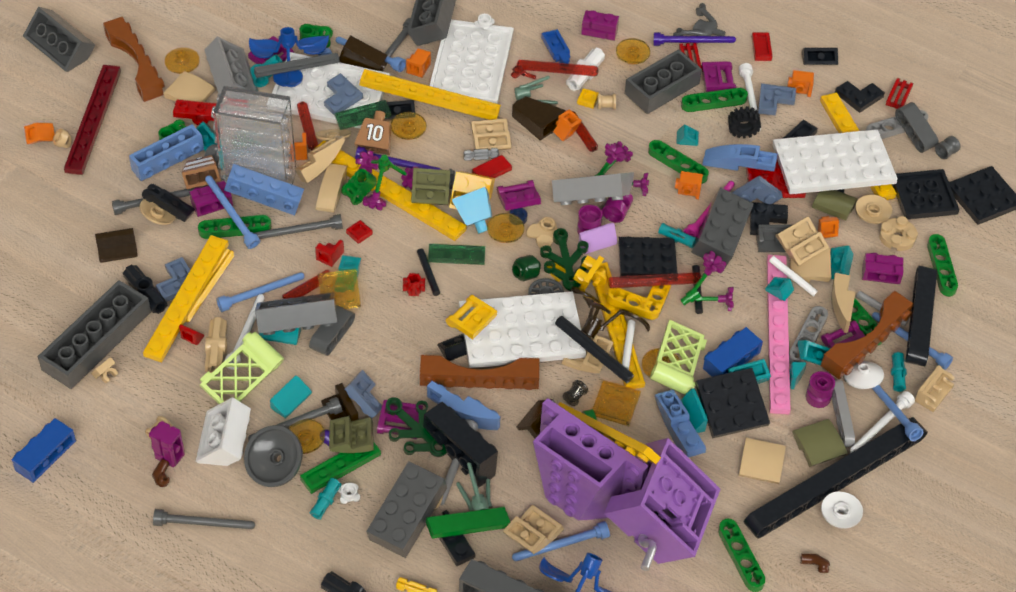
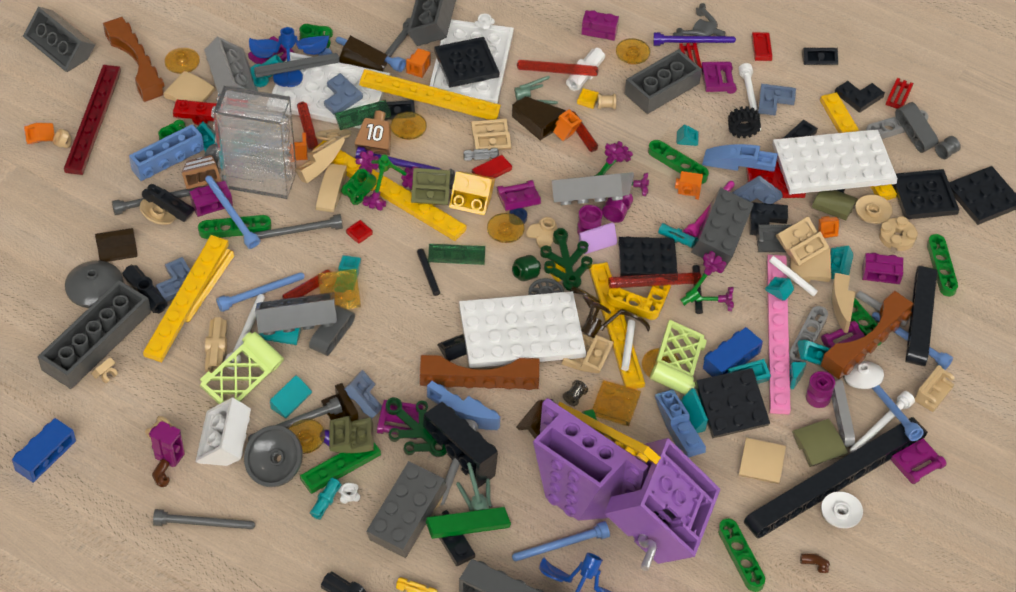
(90, 281): none -> dark grey dish
(190, 335): red slope -> none
(264, 189): medium blue brick -> none
(330, 253): red panel -> none
(414, 284): red gear -> none
(466, 62): none -> black plate
(474, 208): medium azure torso -> none
(475, 320): yellow plate -> none
(518, 70): clear red hand -> none
(533, 530): tan slope -> none
(556, 46): blue hinge -> none
(593, 266): yellow hips -> none
(594, 349): black axle -> none
(734, 97): green beam -> none
(802, 82): orange brick -> none
(898, 372): teal pin -> none
(914, 456): none -> magenta plate

